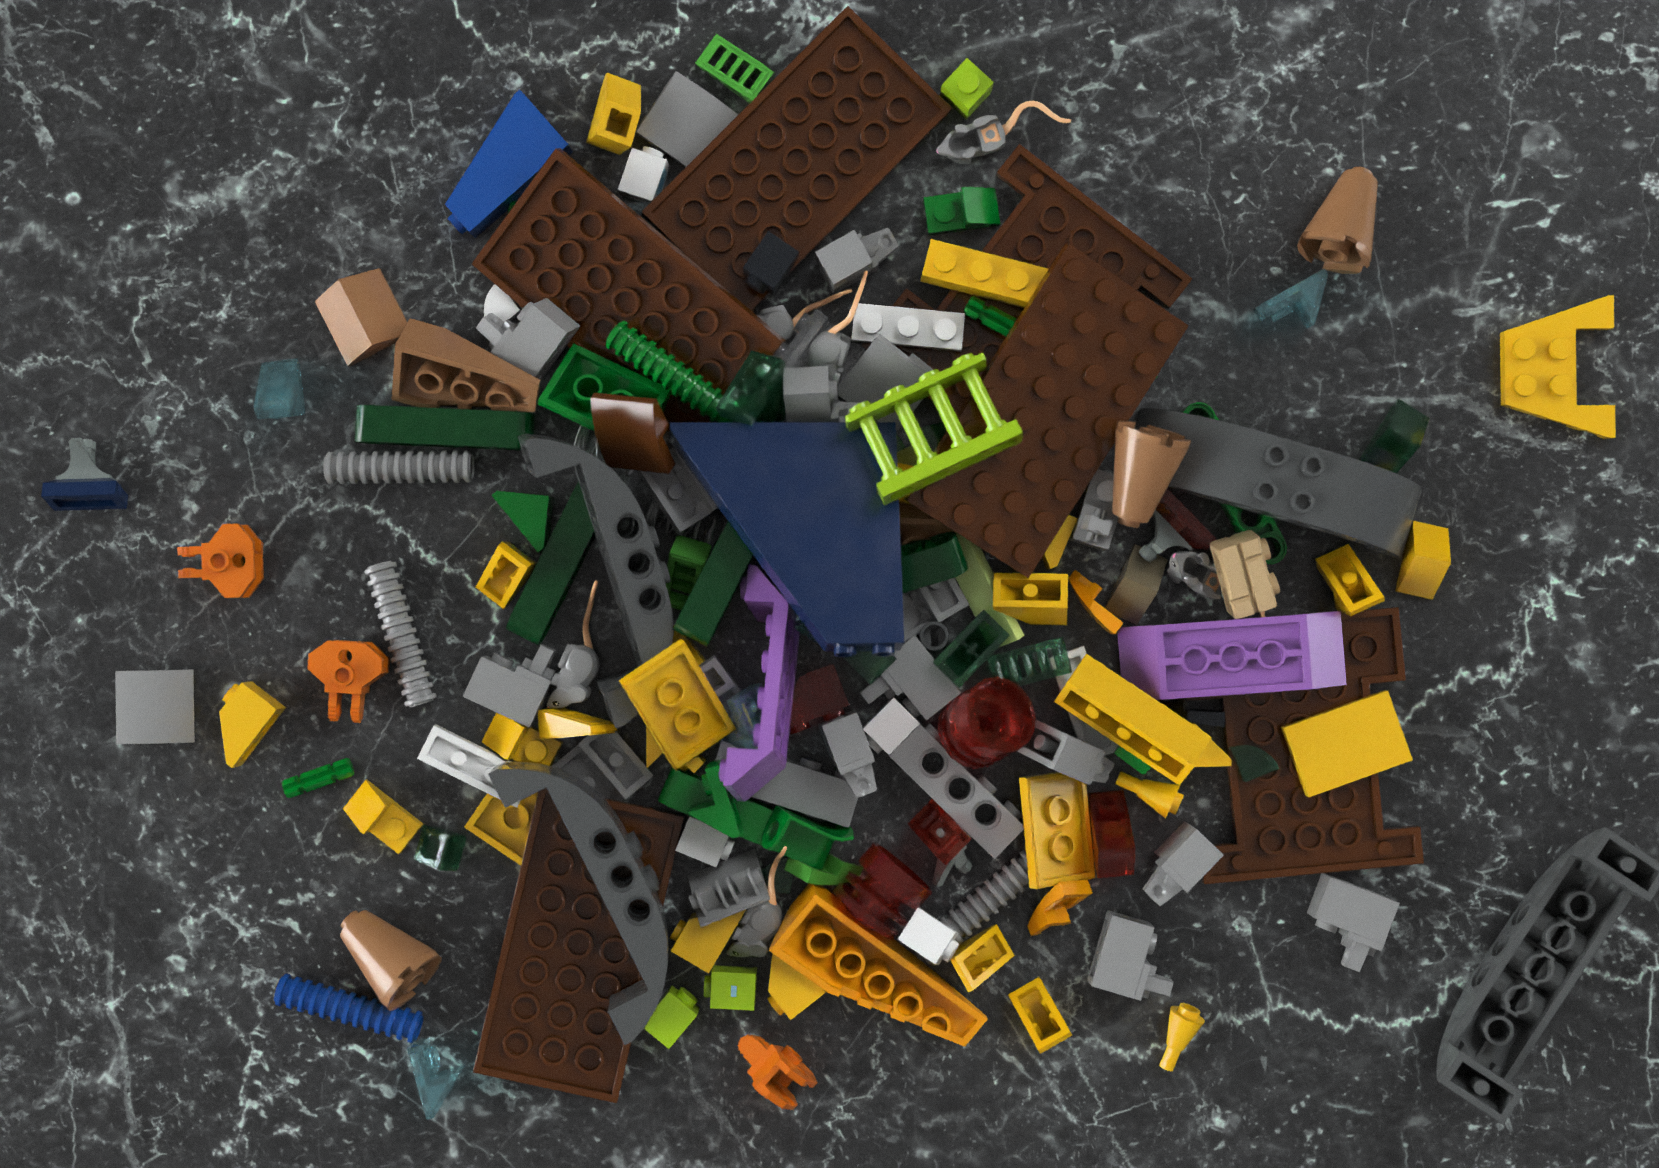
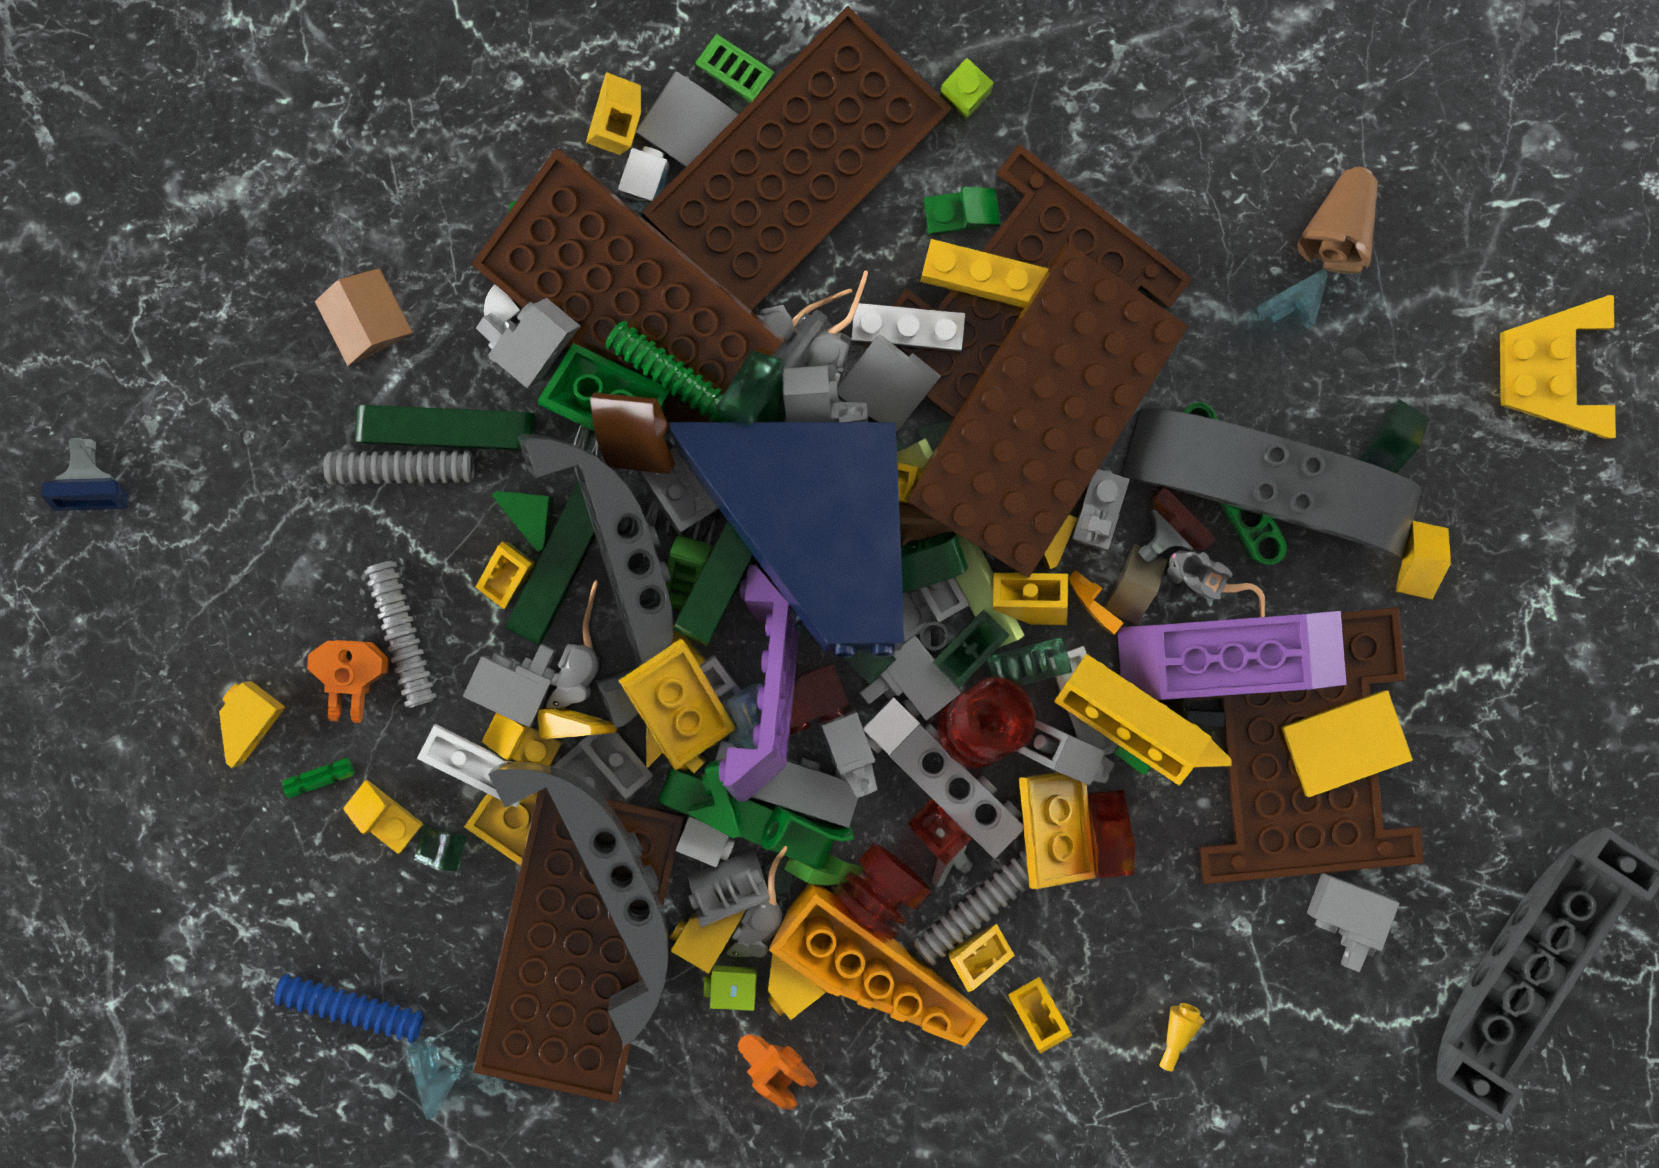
(154, 706): light grey slope -> none
(224, 561): orange hinge -> none
(279, 390): clear light blue slope -> none
(388, 957): medium nougat cone -> none
(447, 370): medium nougat wedge -> none
(503, 166): blue slope -> none
(672, 1015): lime brick -> none
(769, 264): black brick -> none
(852, 254): light grey hinge -> none
(929, 937): white brick -> none
(963, 450): lime fence -> none
(985, 135): light grey animal -> none
(990, 316): green axle -> none
(1054, 905): light orange slope -> none
(1121, 958): light grey hinge -> none
(1143, 469): medium nougat cone -> none
(1158, 795): yellow cone -> none
(1181, 863): light grey hinge -> none
(1244, 574): tan brick -> none
(1252, 761): clear green tile -> none
(1349, 581): yellow slope -> none

